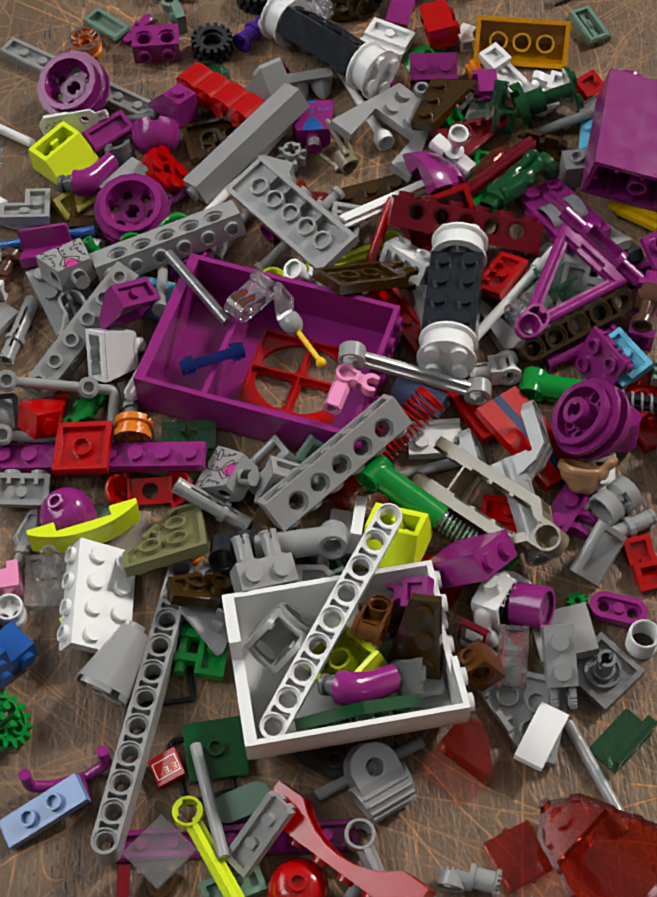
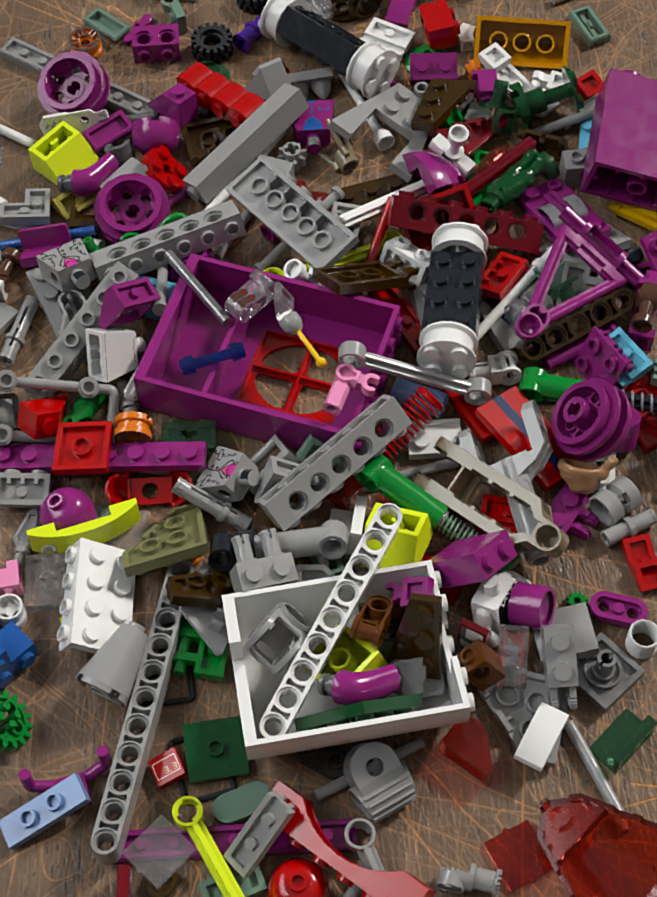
(209, 801): light grey bar -> none
(598, 553): light grey tile -> none

